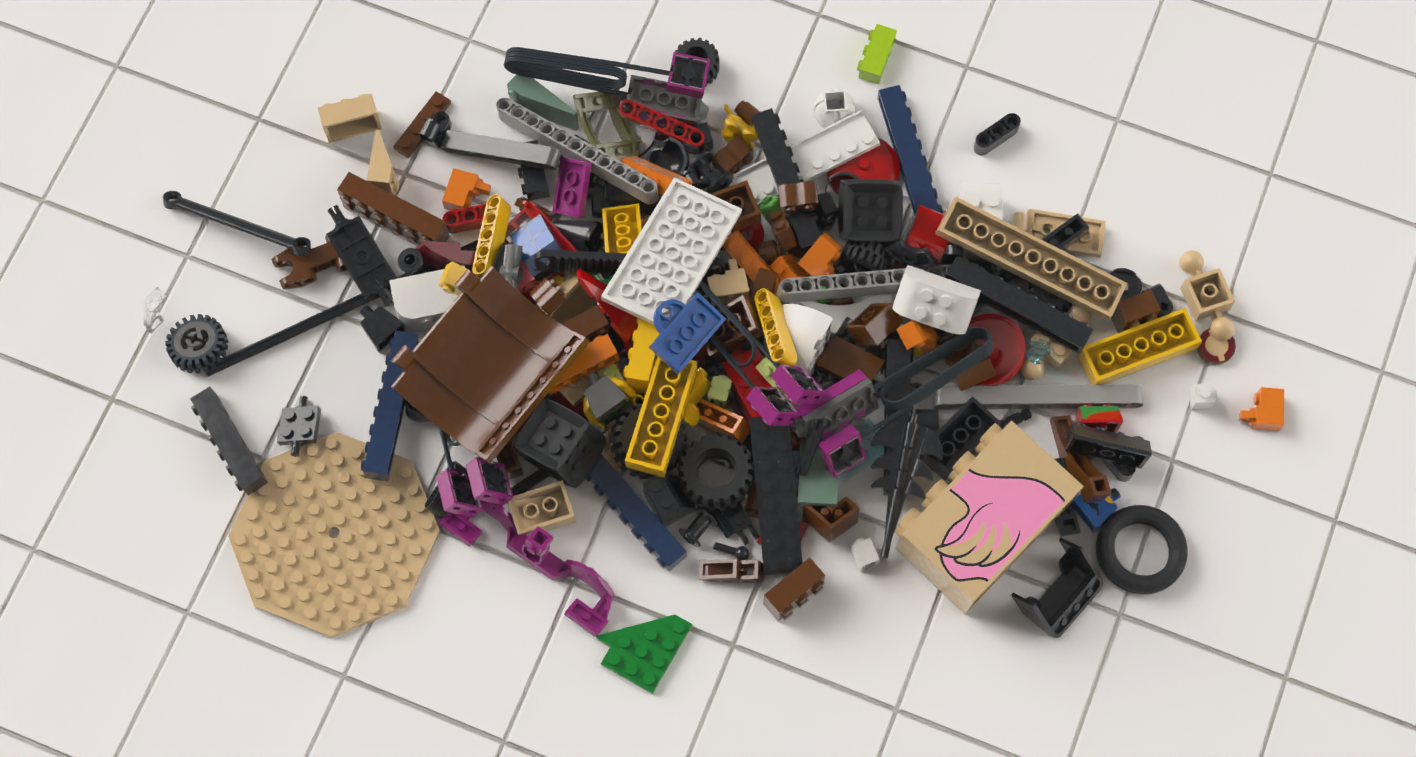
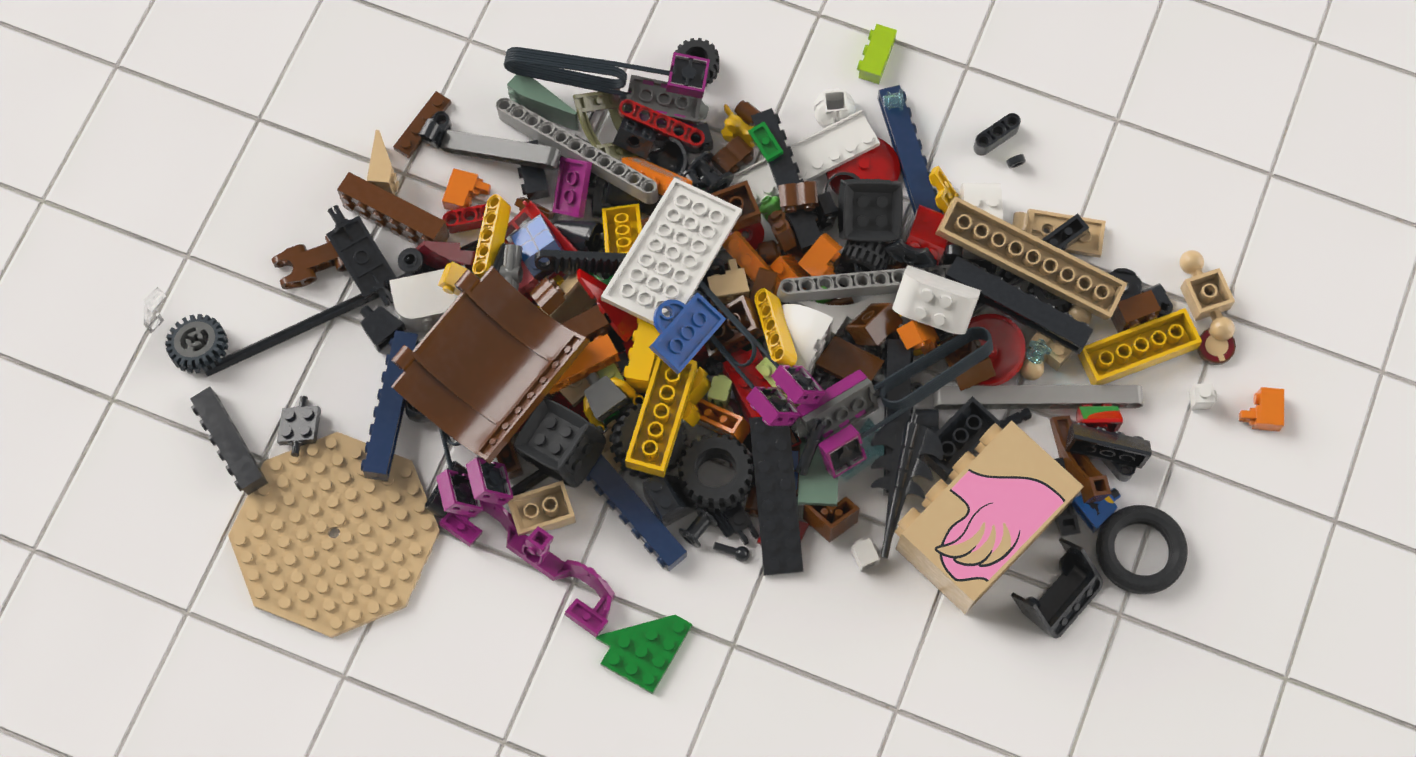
(237, 223): black piece -> none
(349, 117): tan piece -> none
(635, 137): none -> black brick
(731, 571): reddish brown slope -> none
(765, 142): none -> green plate
(794, 590): reddish brown brick -> none
(894, 100): none -> clear light blue brick
(945, 188): none -> yellow plate
(1016, 161): none -> black tile

